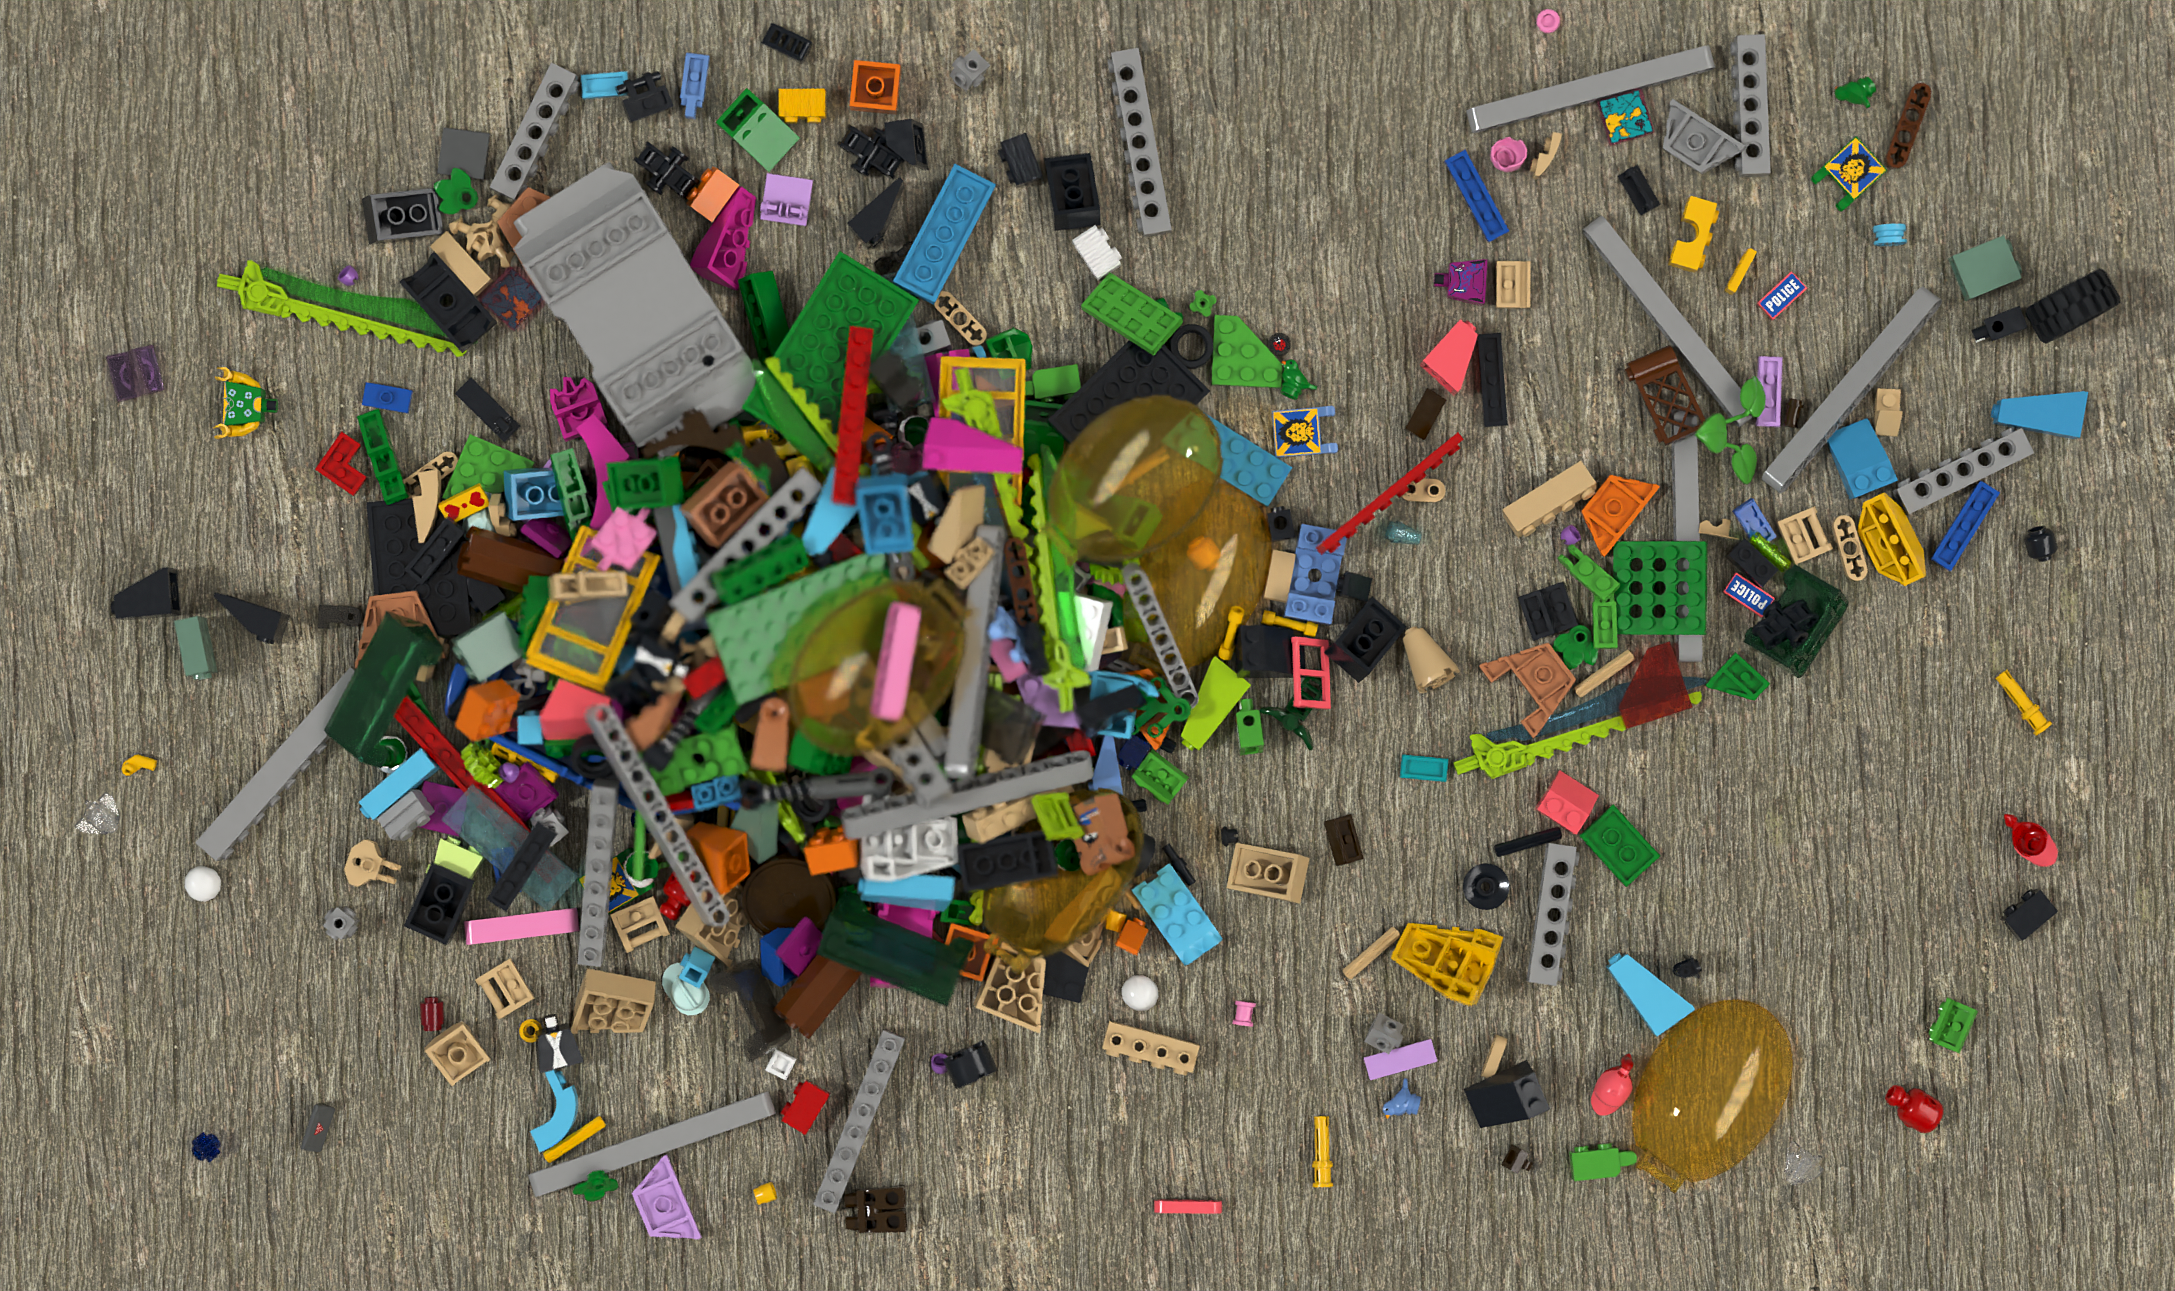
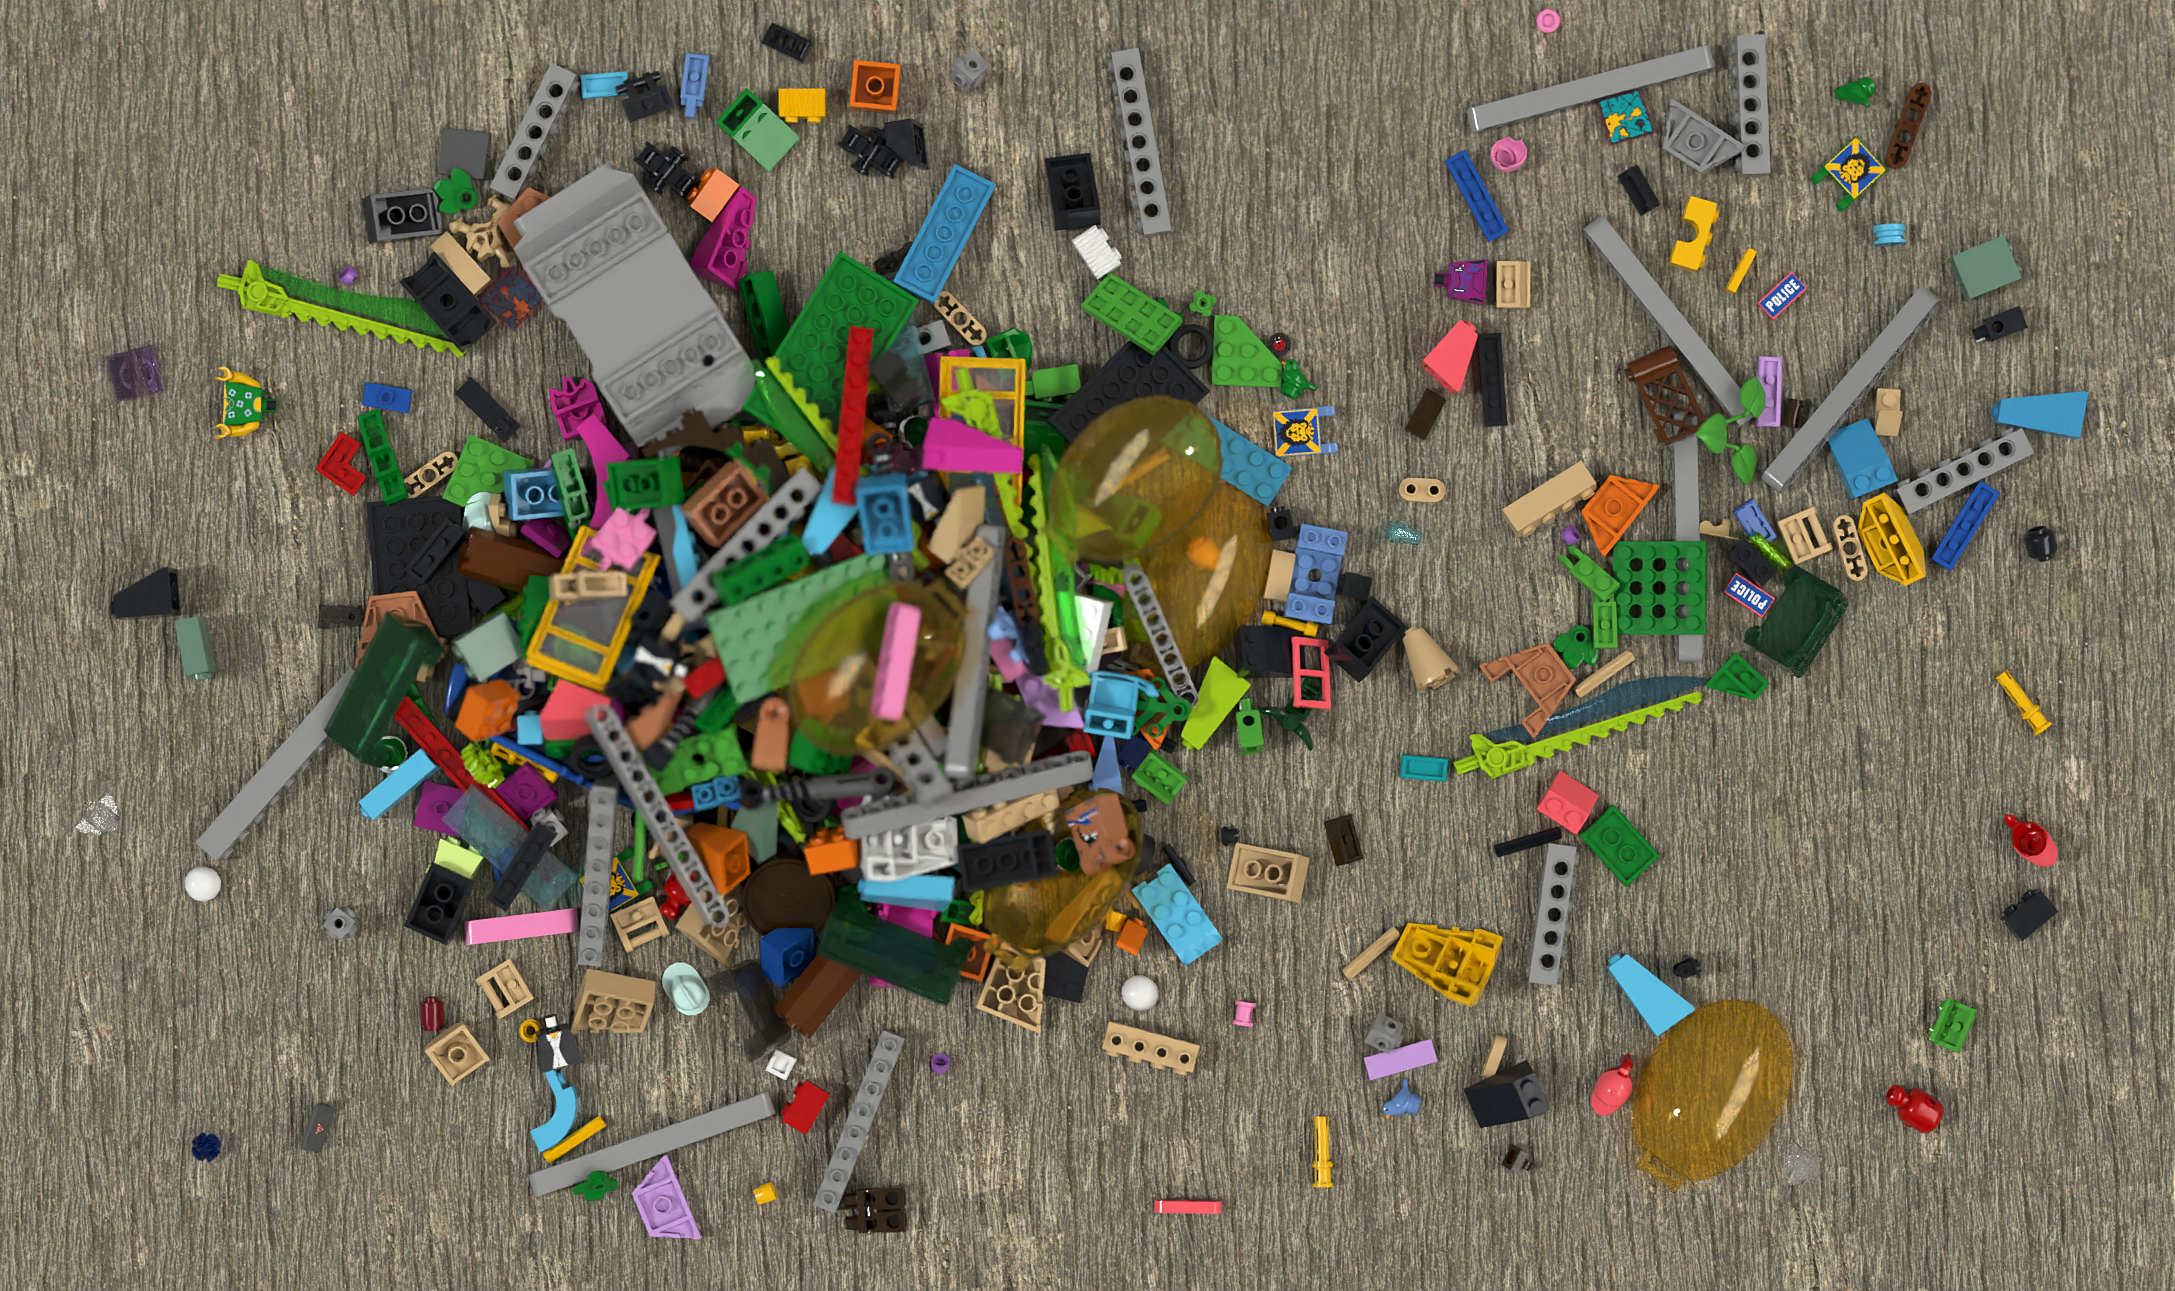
(136, 763): yellow arm -> none
(258, 620): black slope -> none
(370, 865): tan hinge -> none
(406, 815): light grey brick -> none
(426, 505): tan slope -> none
(465, 503): yellow tile -> none
(508, 772): medium lavender hinge -> none
(650, 870): green hair -> none
(696, 966): medium azure brick -> none
(786, 199): lavender hinge -> none
(800, 947): magenta plate -> none
(874, 219): black slope -> none
(970, 1064): black brick -> none
(1020, 160): black brick -> none
(1052, 818): lime plate -> none
(1108, 709): black slope -> none
(1235, 617): yellow bar -> none
(1383, 501): red plate -> none
(1494, 895): black dish -> none
(1542, 161): tan slope -> none
(1548, 611): black slope -> none
(1599, 1162): bright green hinge -> none
(1655, 689): clear red plate -> none
(1785, 624): black axle -> none
(2072, 305): black tyre -> none

